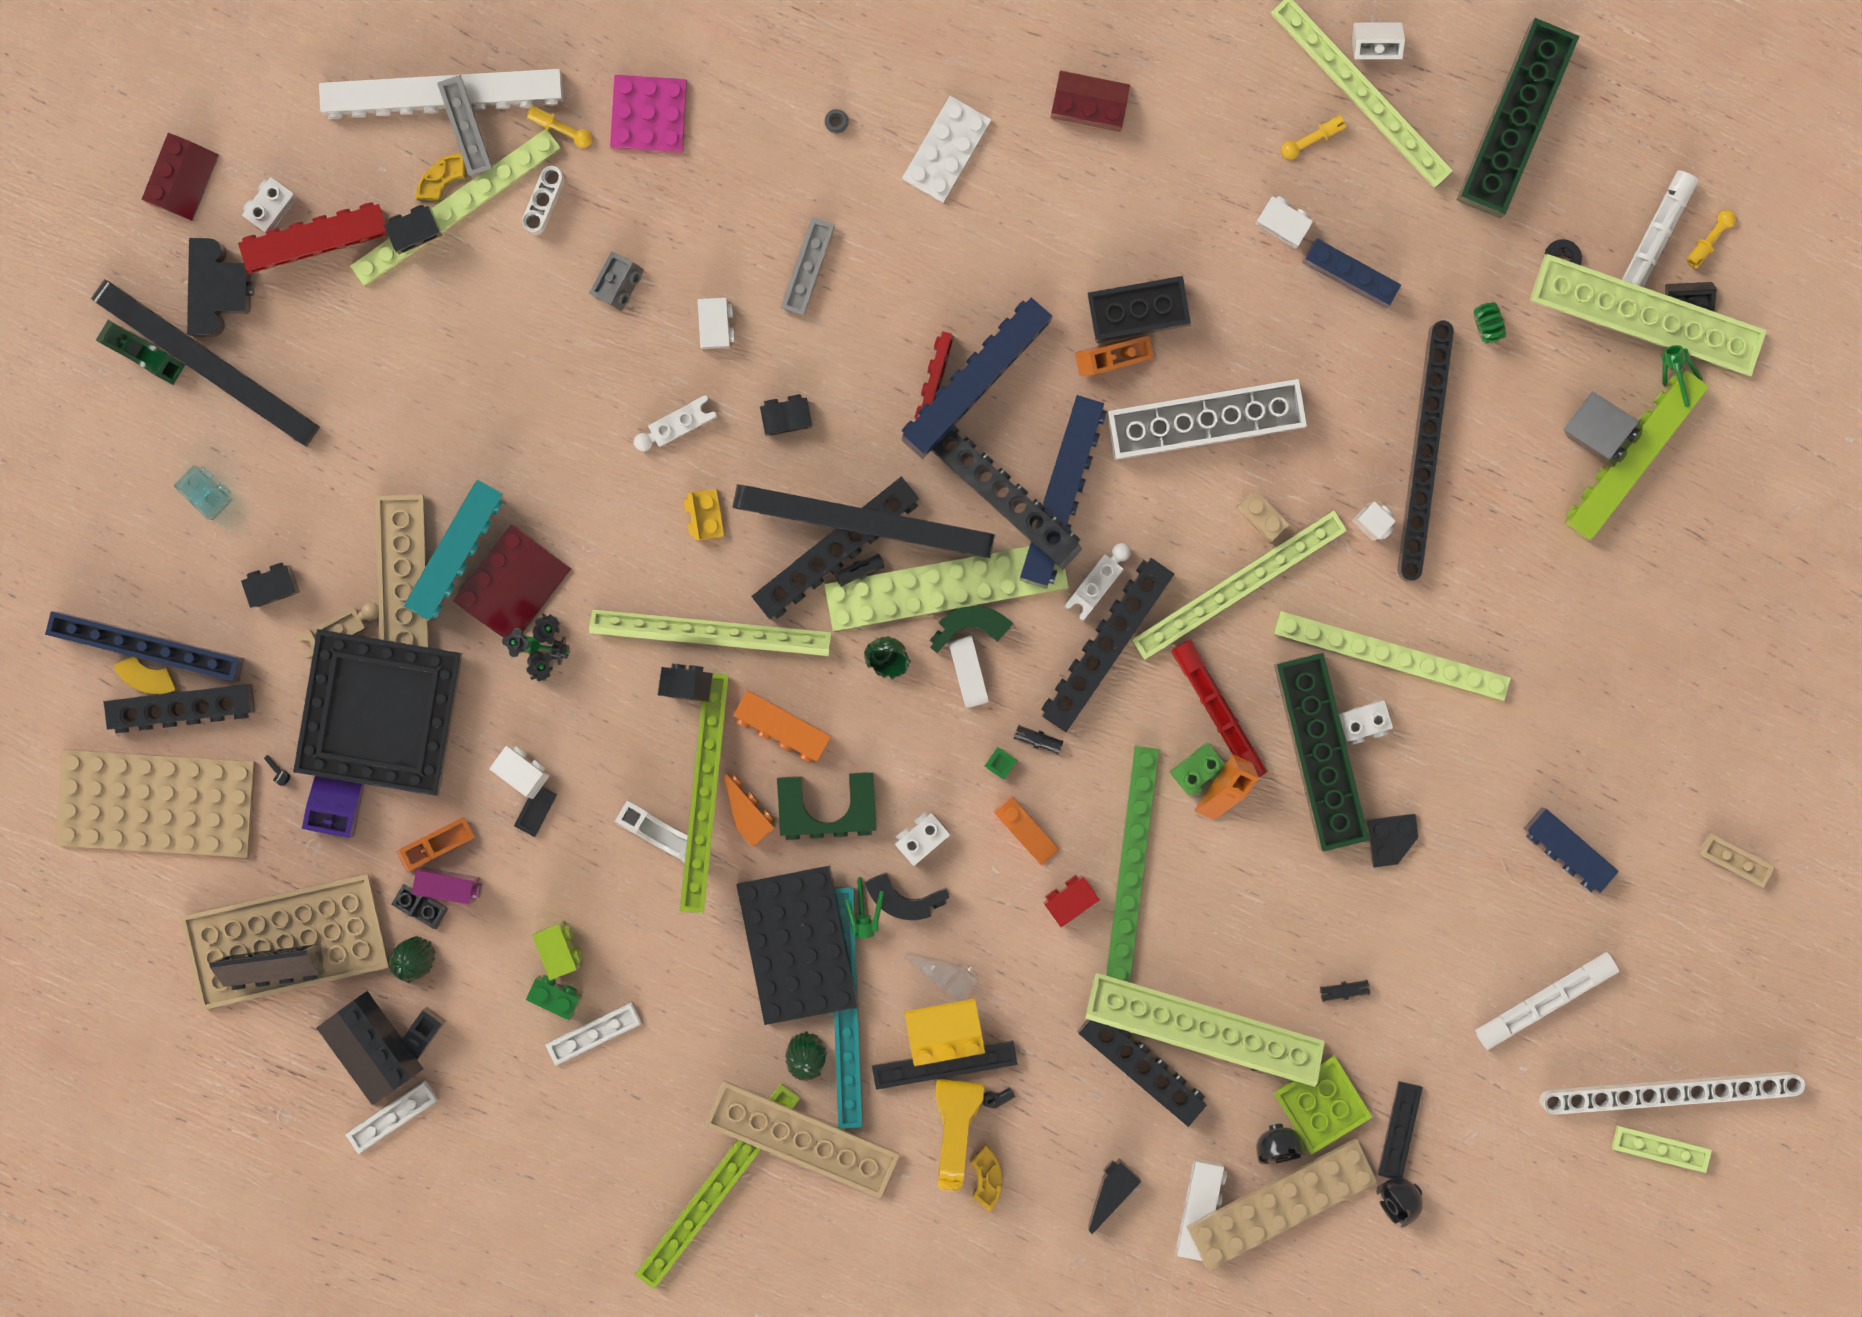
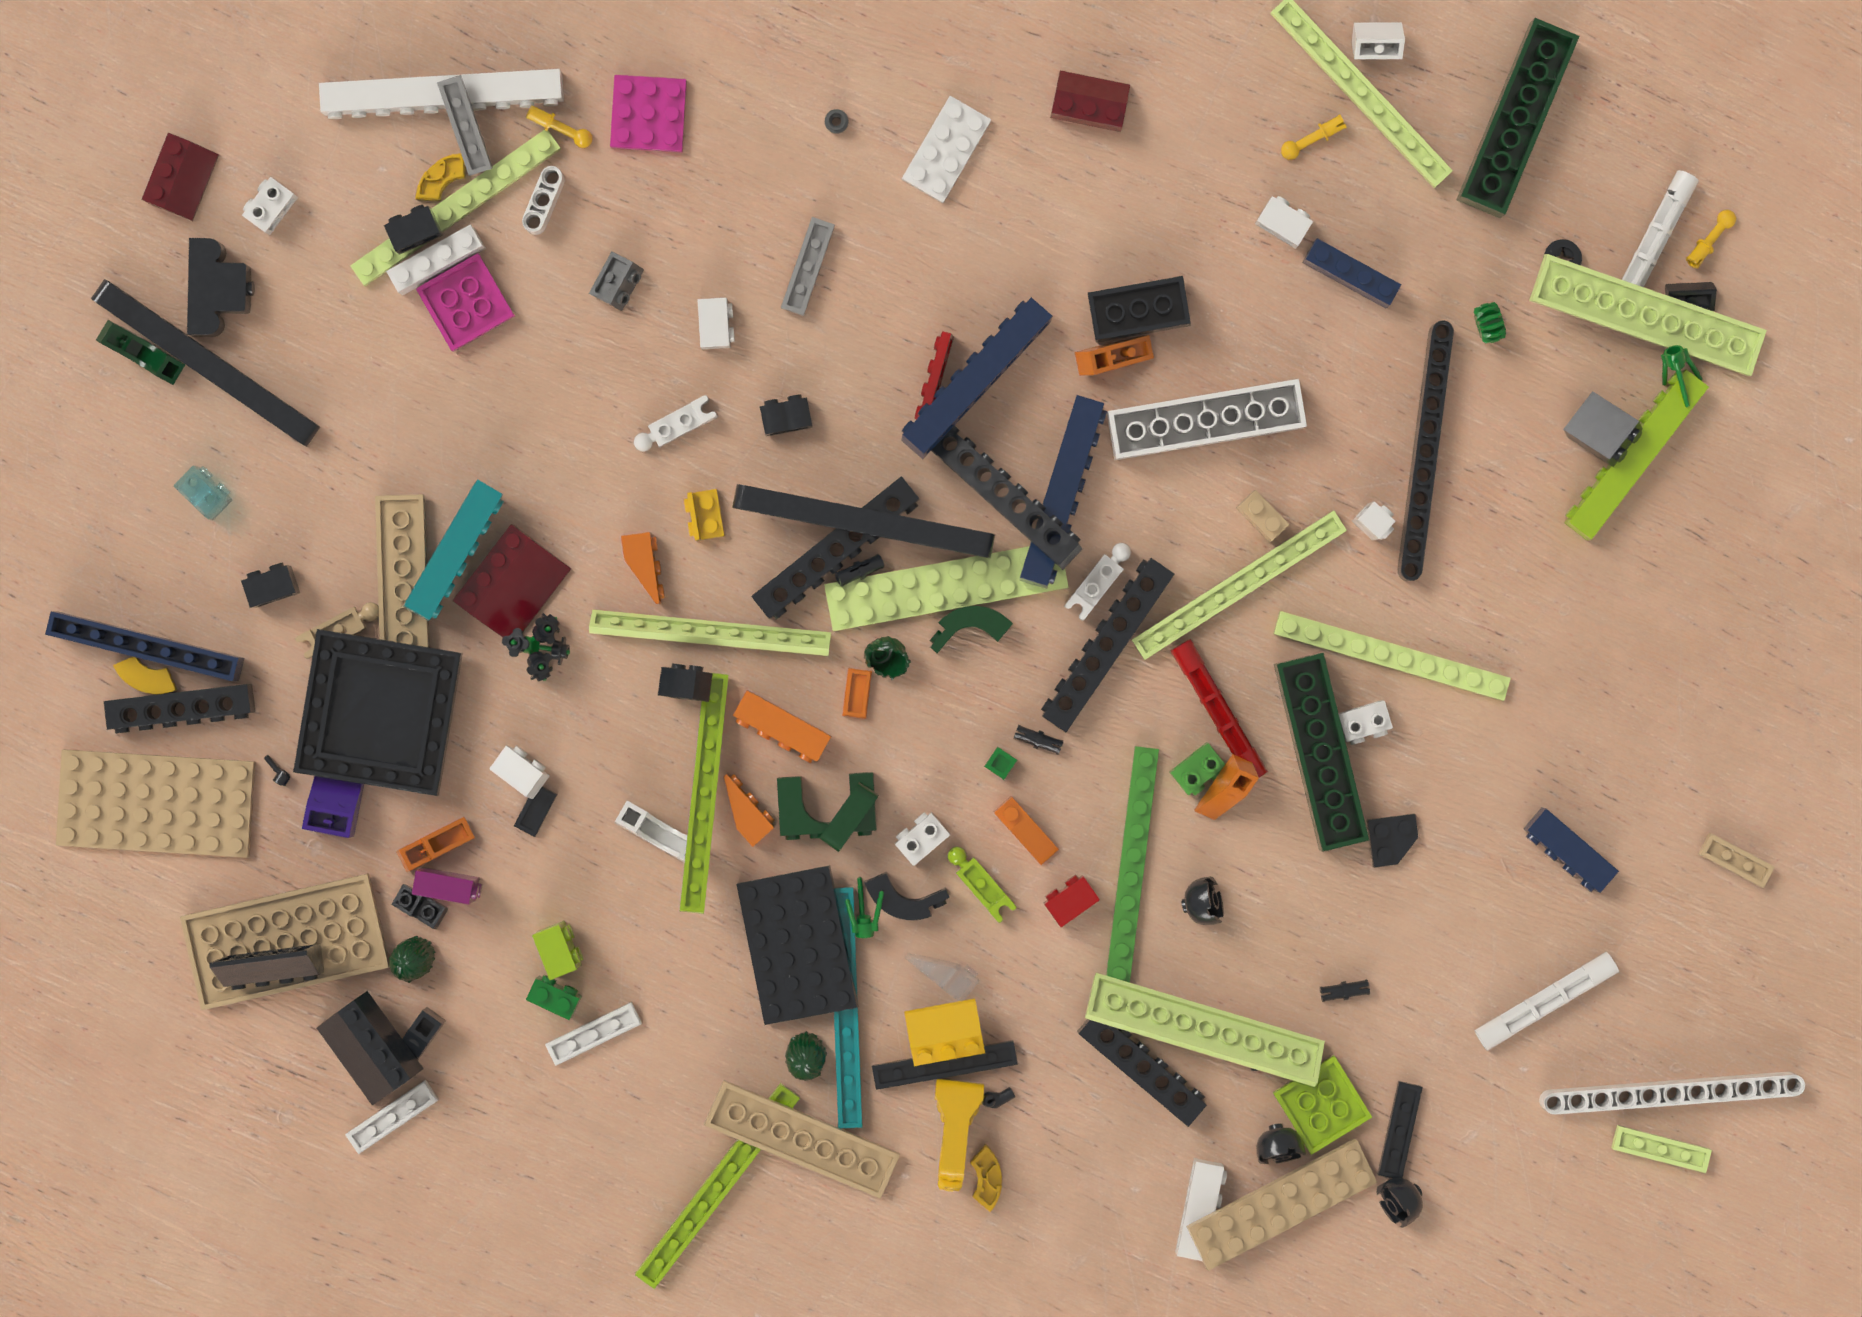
(312, 238): red brick -> none
(436, 260): none -> white brick
(465, 302): none -> dark pink plate
(640, 557): none -> orange slope
(849, 816): none -> dark green beam
(857, 693): none -> orange tile
(968, 671): white beam -> none
(980, 883): none -> lime plate
(1114, 1188): black slope -> none
(1202, 902): none -> black cylinder

